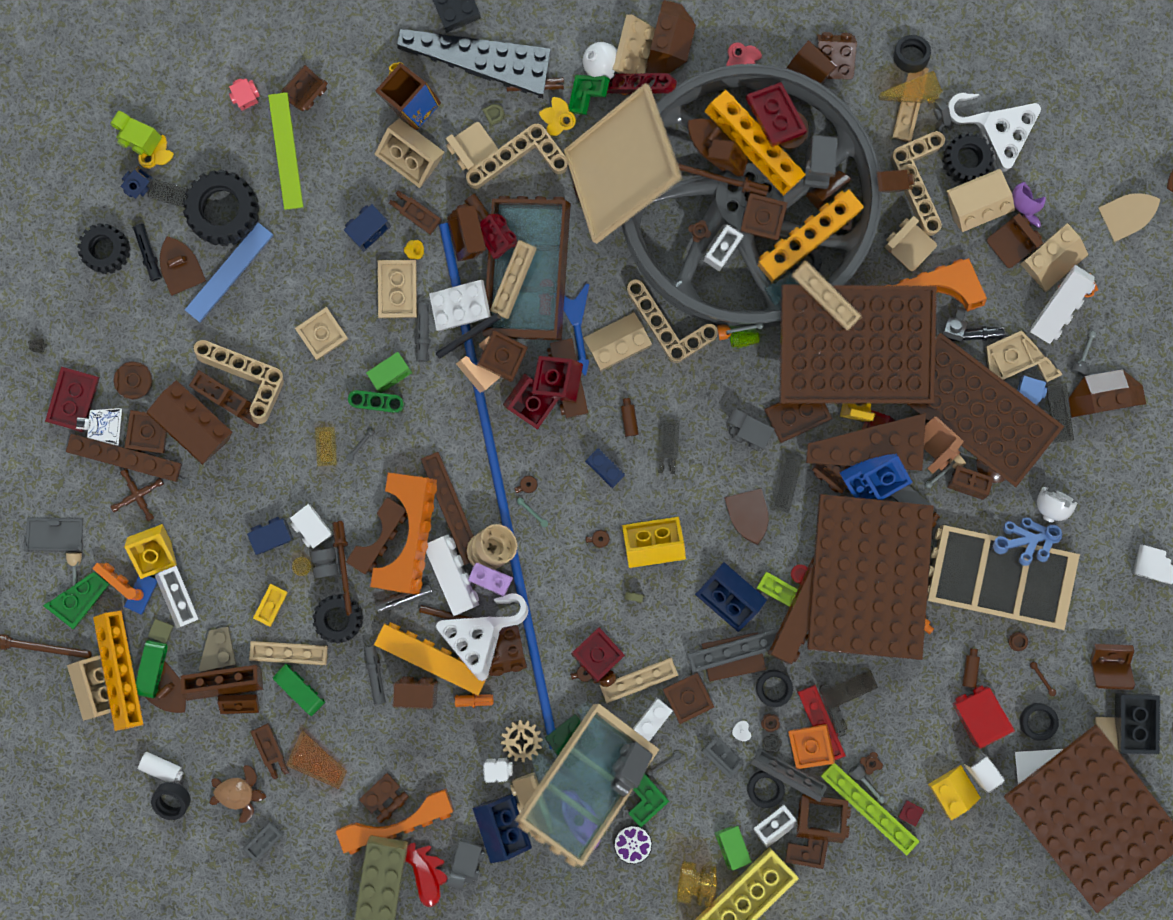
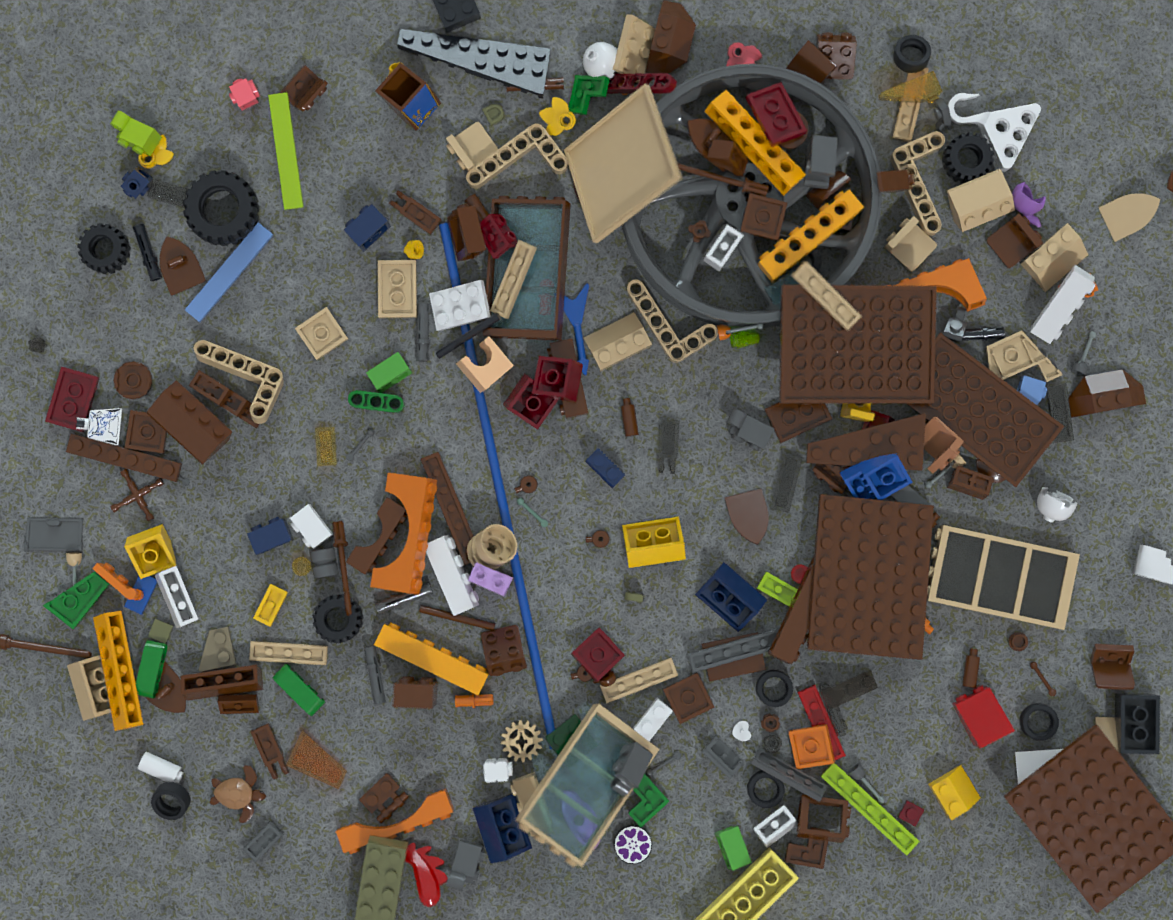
(409, 152): tan slope -> none
(484, 647): white piece -> none
(502, 355): reddish brown tile -> none
(696, 884): clear yellow wheel -> none
(871, 758): reddish brown plate -> none
(986, 774): white piece -> none
(1049, 534): medium blue plant -> none

